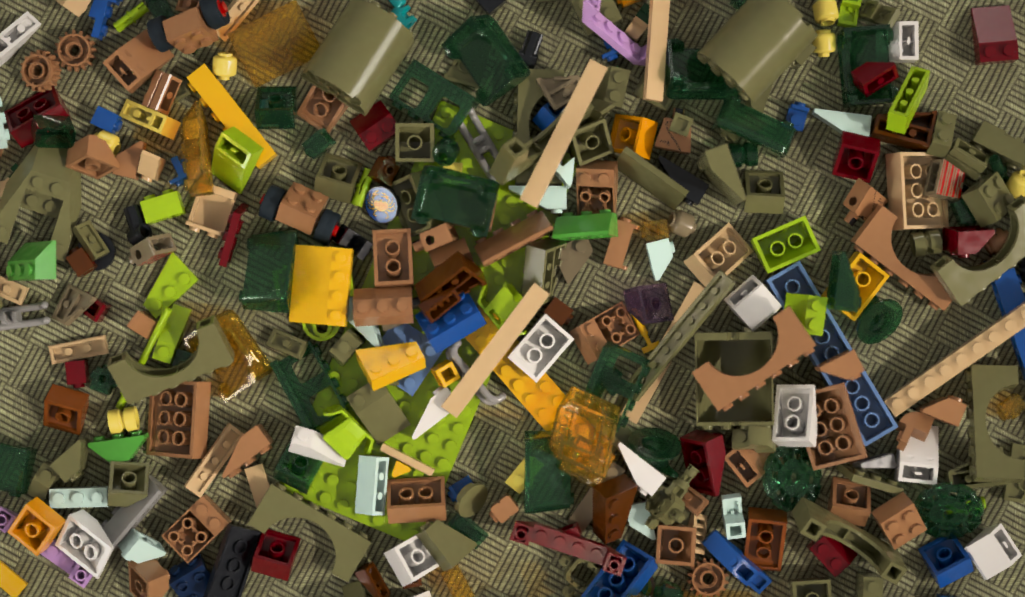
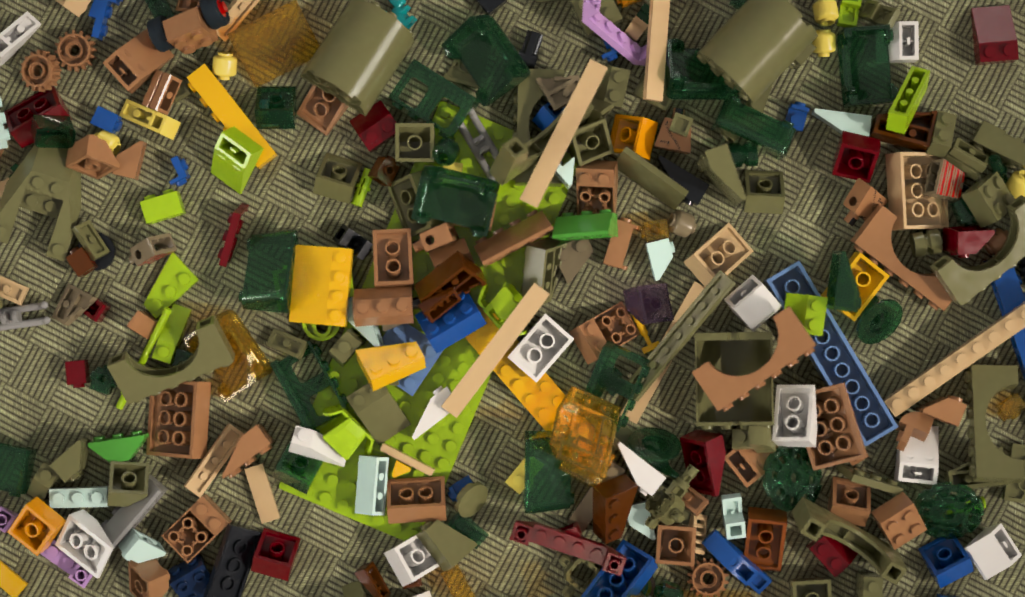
(33, 262): bright green slope -> none
(65, 409): dark orange slope -> none
(78, 349): tan tile -> none
(122, 420): light yellow wheel -> none
(130, 17): lime axle -> none
(137, 227): black piece -> none
(150, 166): tan slope -> none
(197, 152): clear yellow slope -> none
(212, 212): tan panel -> none
(282, 504): olive arch -> none
(302, 210): brick -> none
(318, 143): clear green brick -> none
(382, 204): tile -> none
(445, 373): yellow brick -> none
(462, 368): light grey piece -> none
(504, 508): medium nougat brick -> none
(553, 199): light aqua slope -> none
(559, 312): reddish brown brick -> none
(785, 244): lime slope -> none
(843, 366): medium nougat slope -> none
(874, 76): dark red slope -> none
(881, 461): flat silver slope -> none

